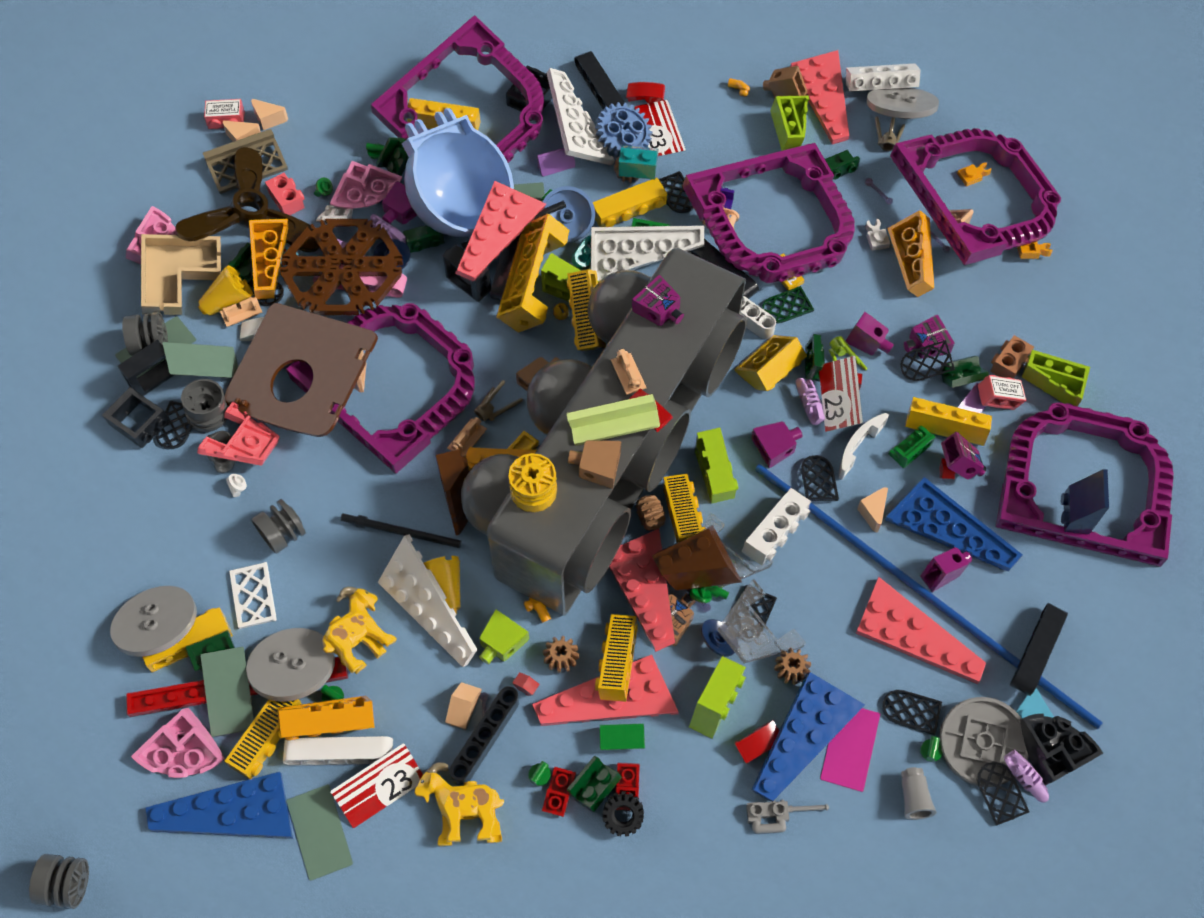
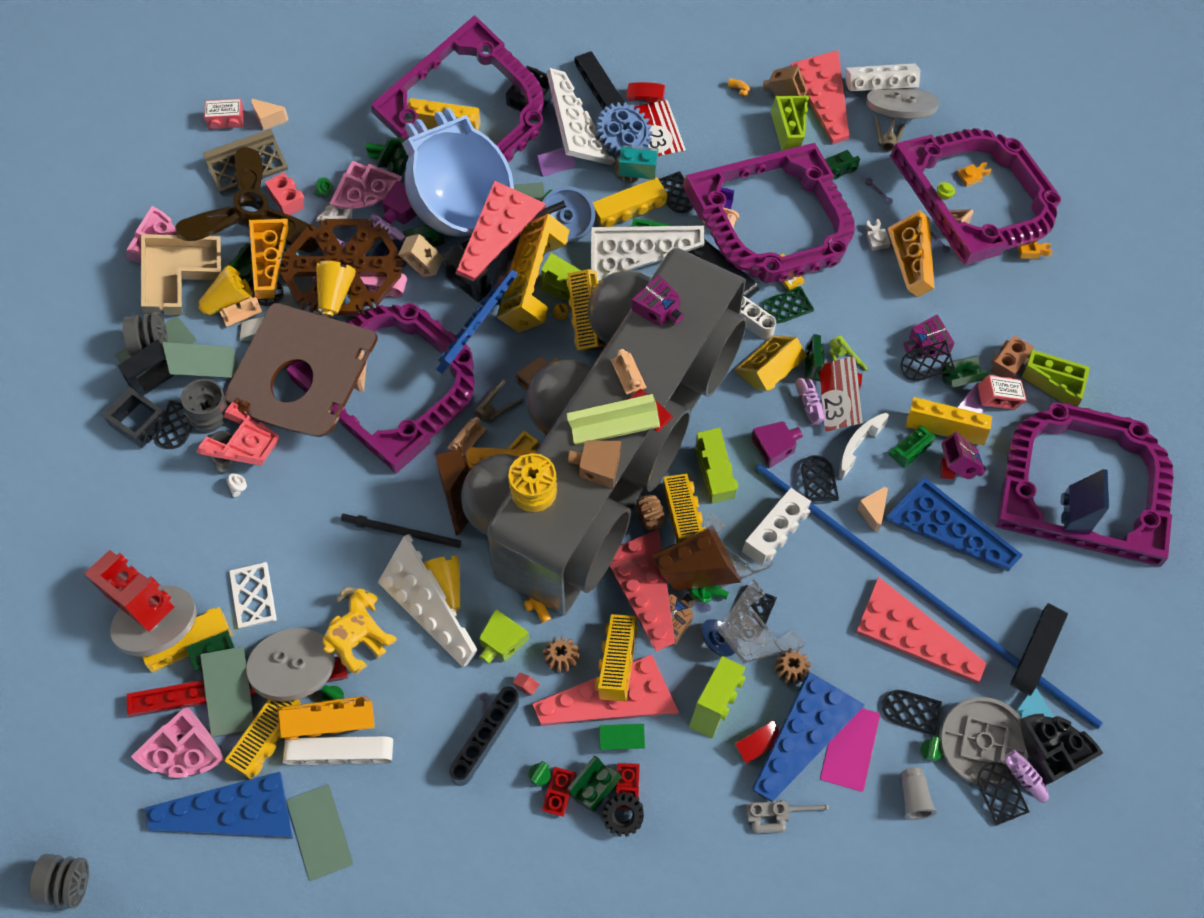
(130, 590): none -> red plate
(240, 130): light nougat slope -> none
(278, 526): dark grey wheel -> none
(332, 286): none -> yellow cone
(377, 785): sticker -> none
(421, 255): none -> tan brick
(461, 803): yellow animal -> none
(462, 705): light nougat slope -> none
(473, 323): none -> blue wing
(582, 252): teal plate -> none
(869, 335): magenta torso -> none
(945, 190): none -> lime plate
(952, 565): magenta torso -> none

